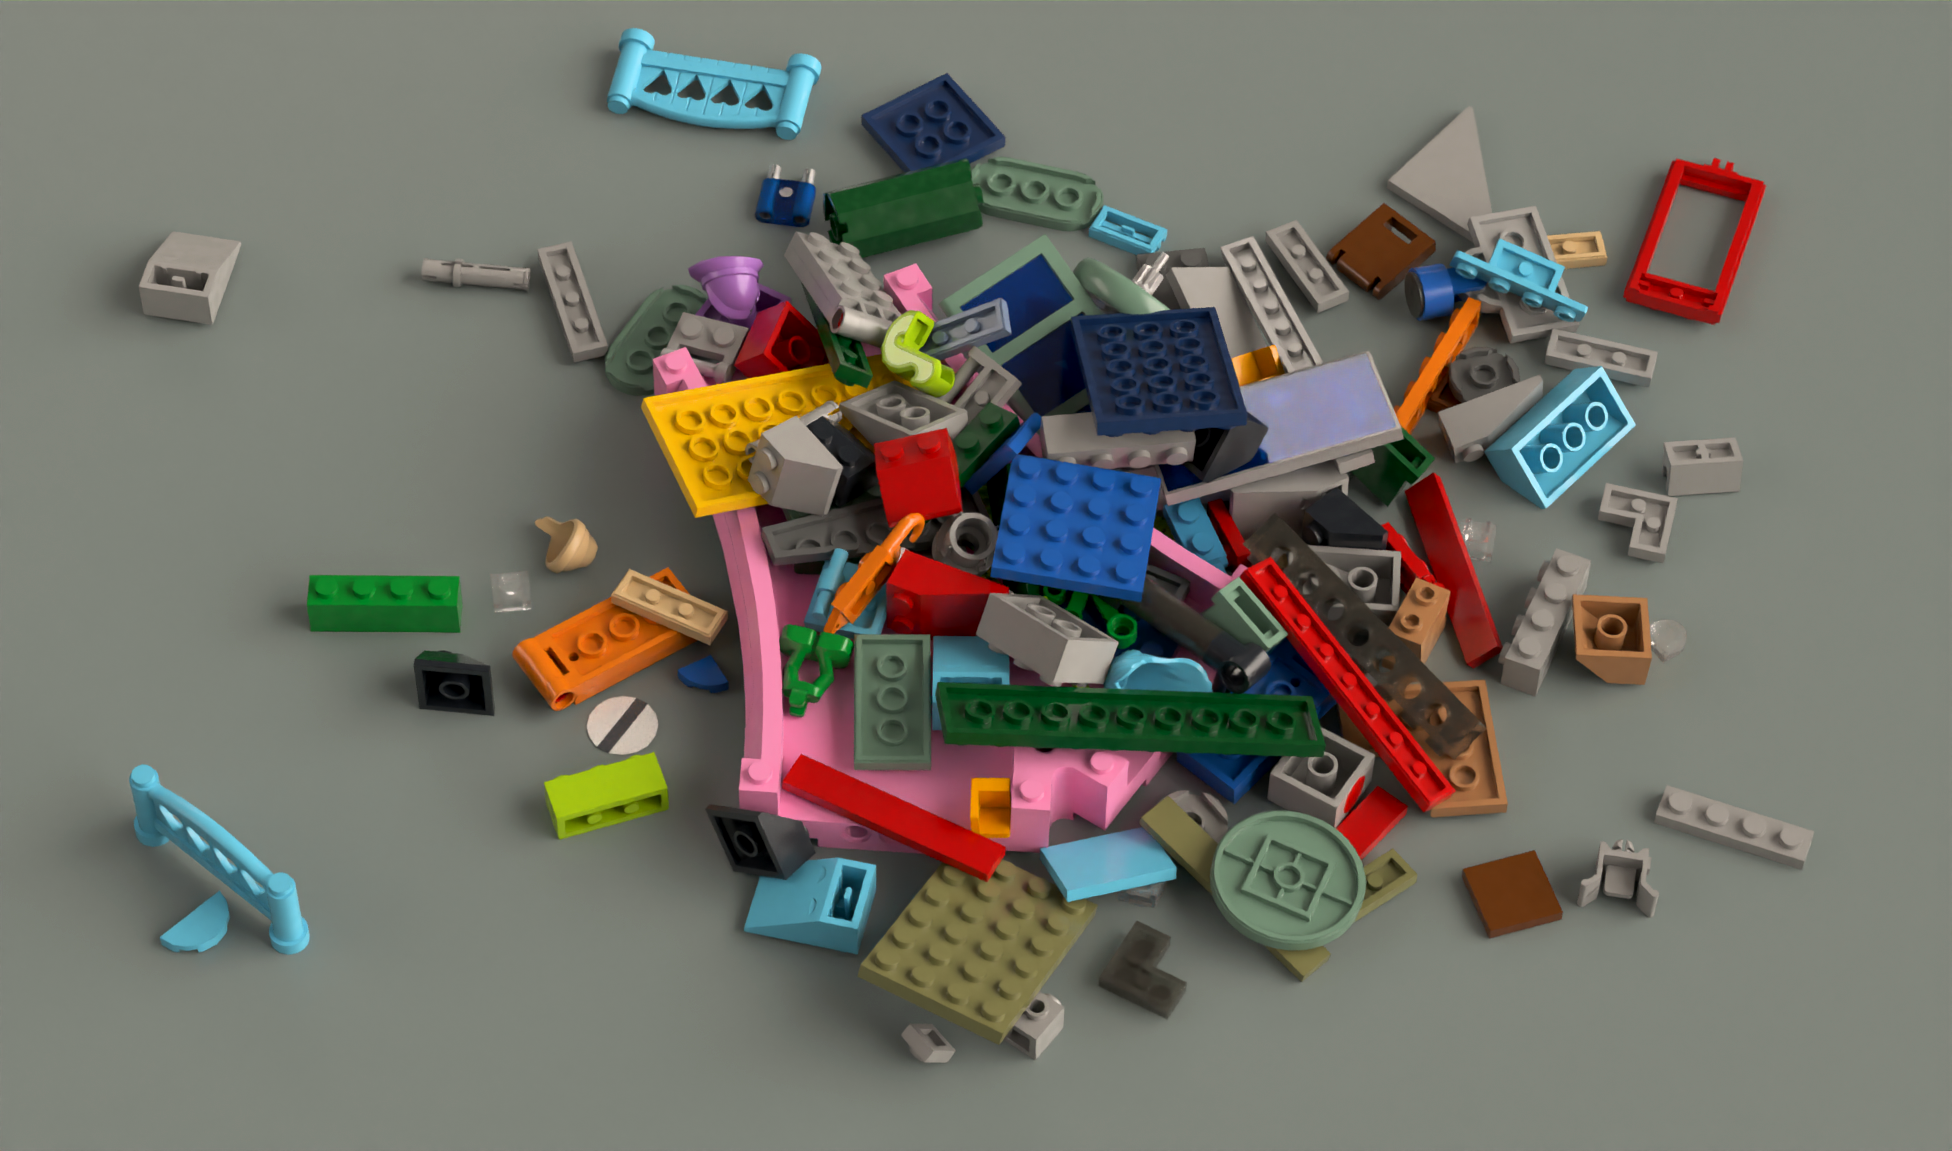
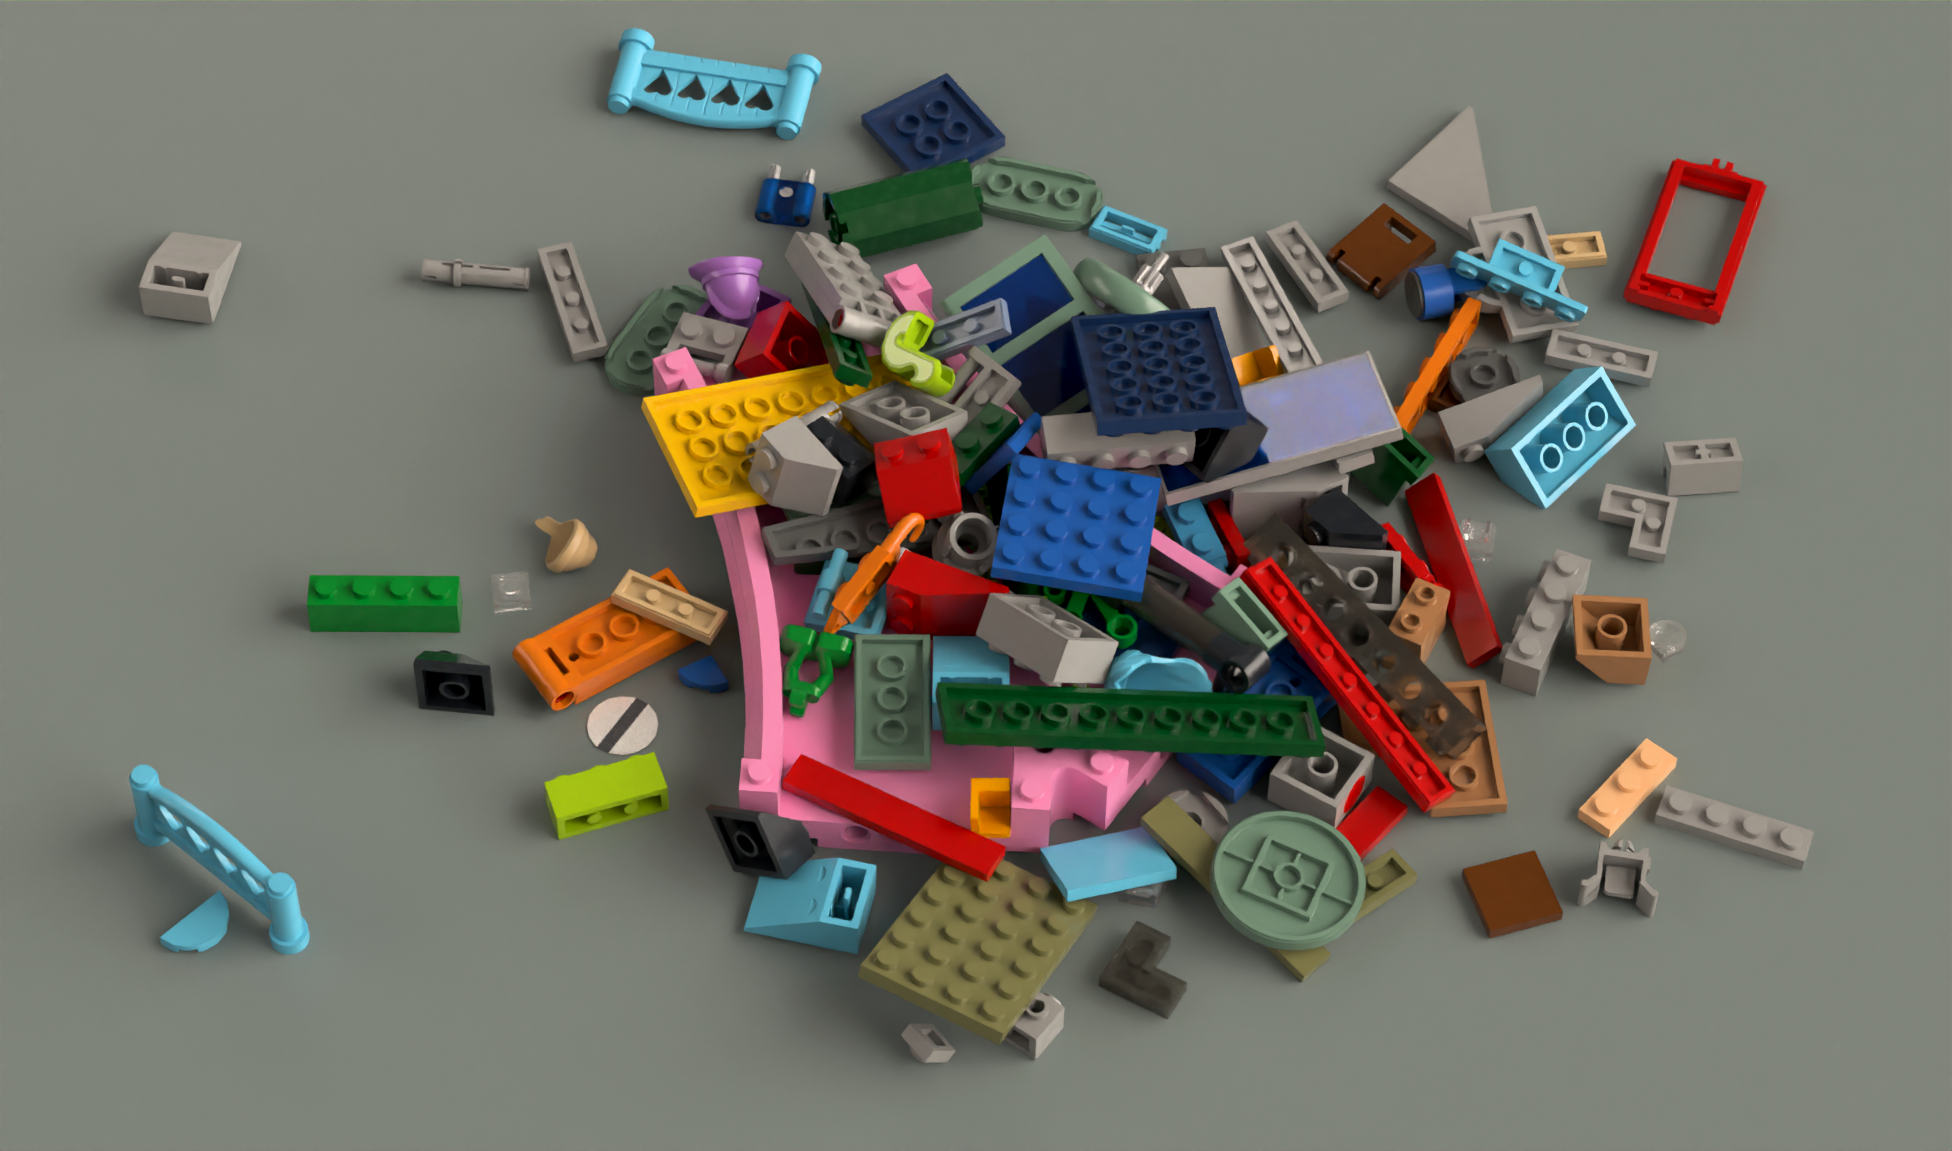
(1627, 788): none -> light nougat plate

